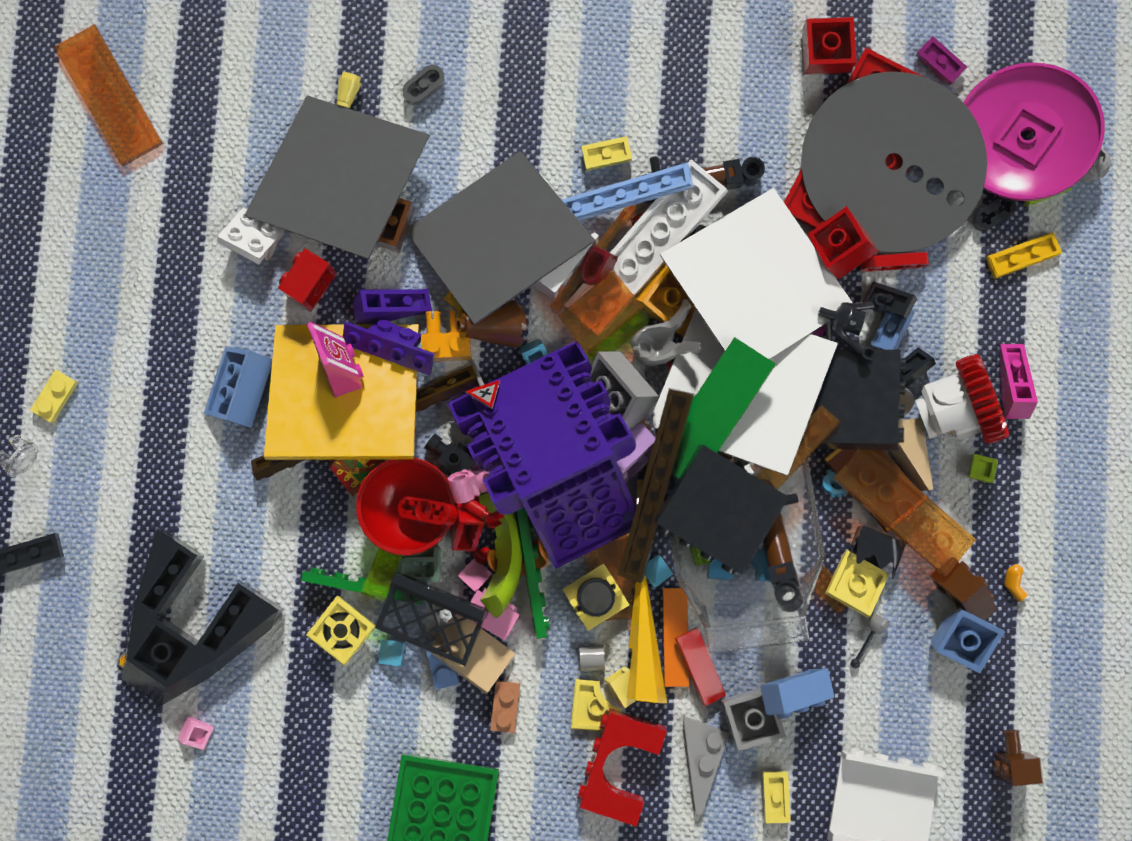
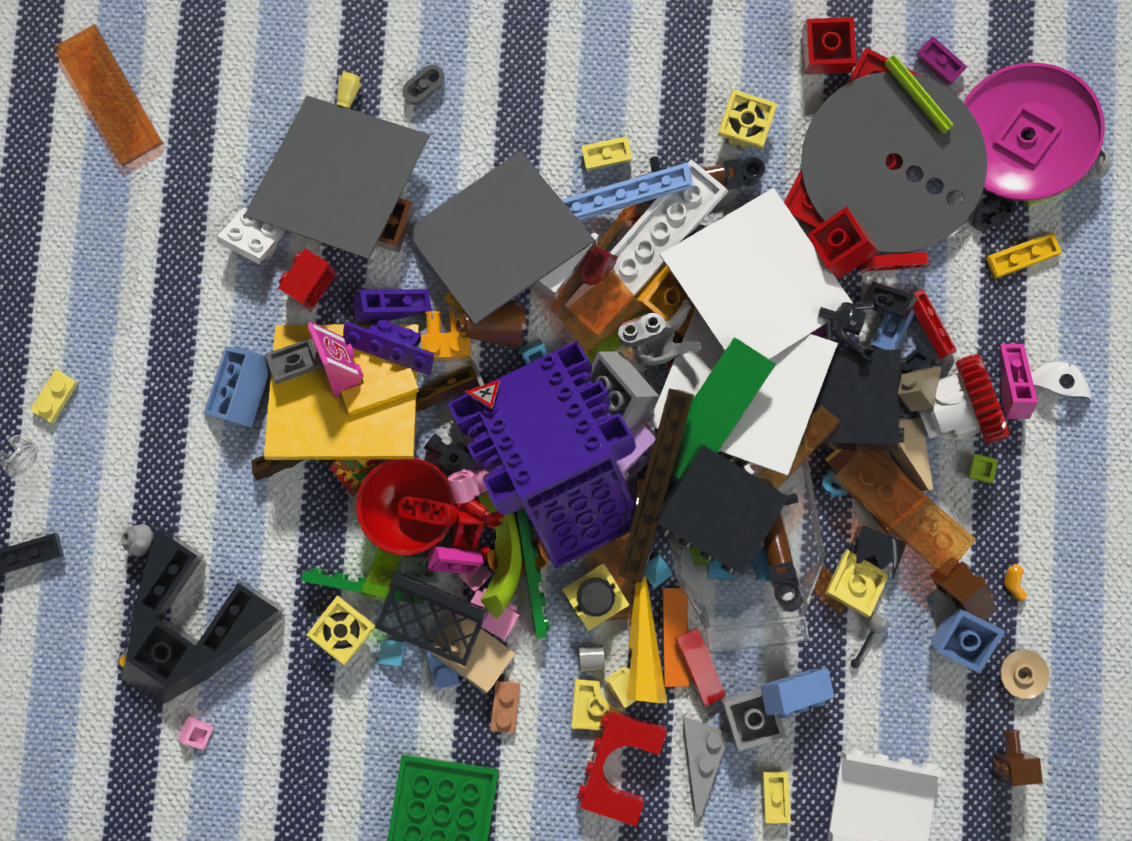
(137, 540): none -> light grey cone
(293, 360): none -> dark grey slope
(379, 391): none -> yellow tile
(454, 560): none -> dark pink brick
(642, 330): none -> plate
(746, 122): none -> light yellow piece
(918, 94): none -> lime axle
(920, 388): none -> dark tan slope
(933, 325): none -> red tile
(1035, 676): none -> tan dish
(1050, 373): none -> white piece

